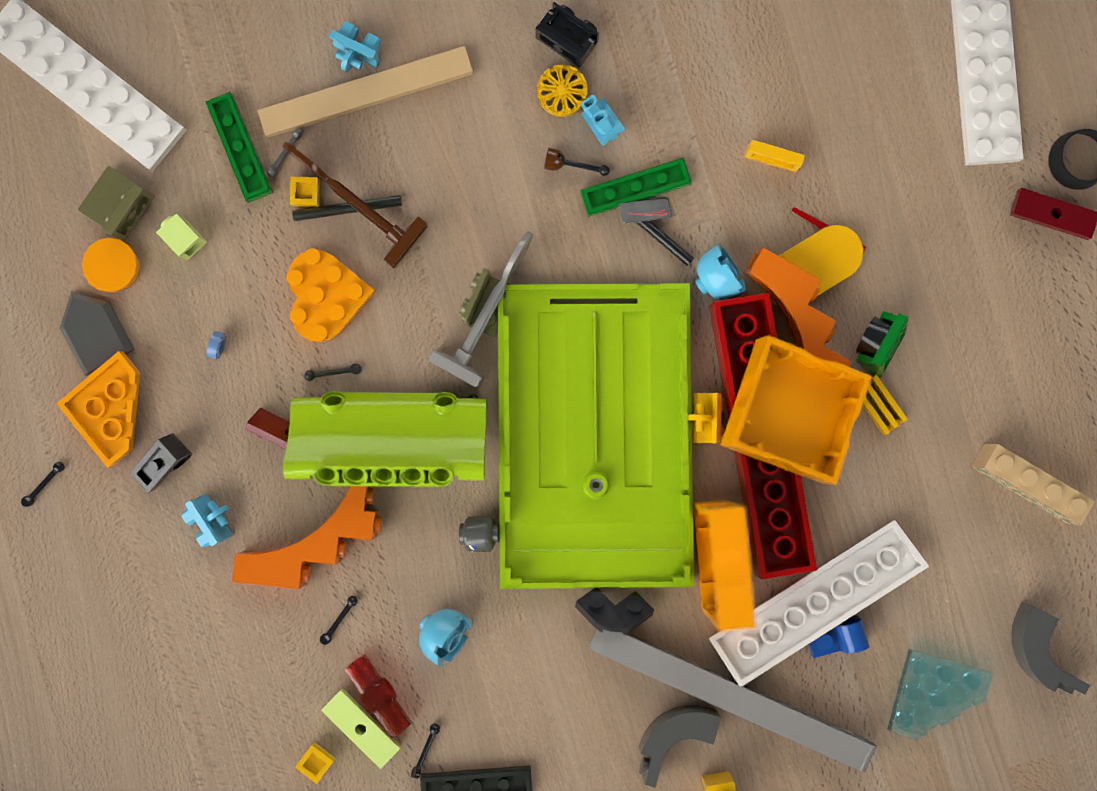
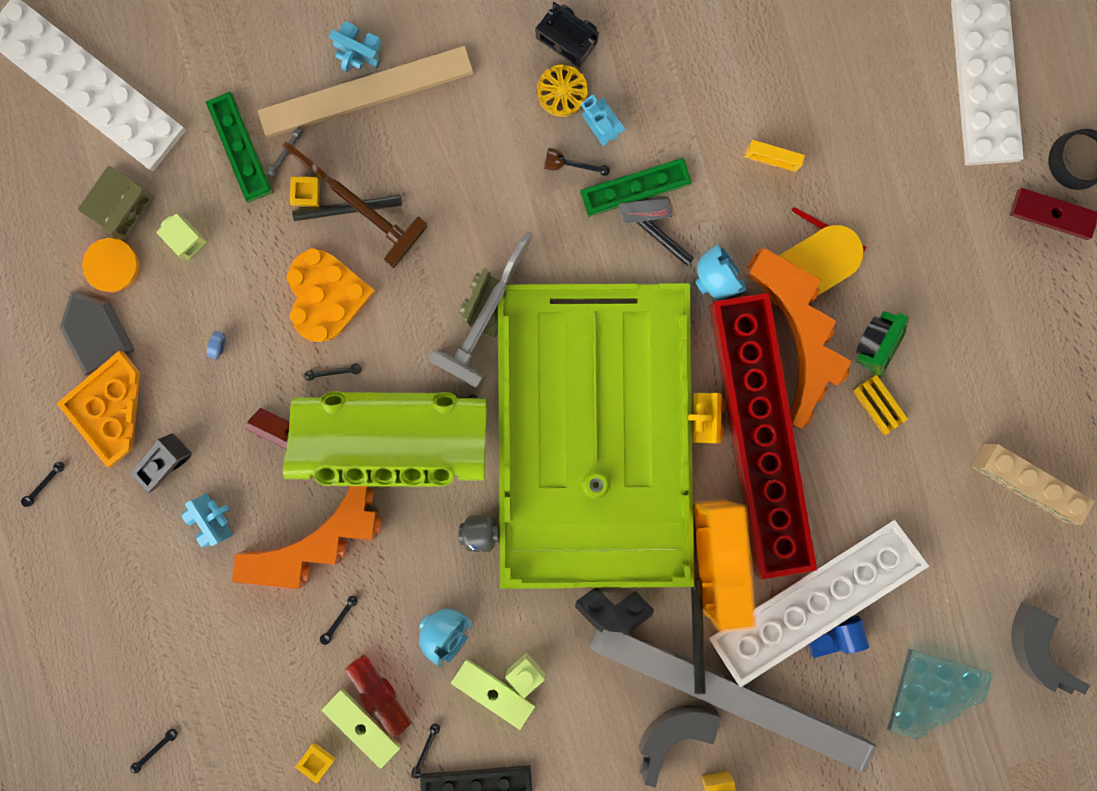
(169, 736): none -> black hinge
(507, 704): none -> yellowish green tile
(525, 675): none -> yellowish green brick
(698, 638): none -> pearl dark grey bar
(796, 410): light orange tile -> none

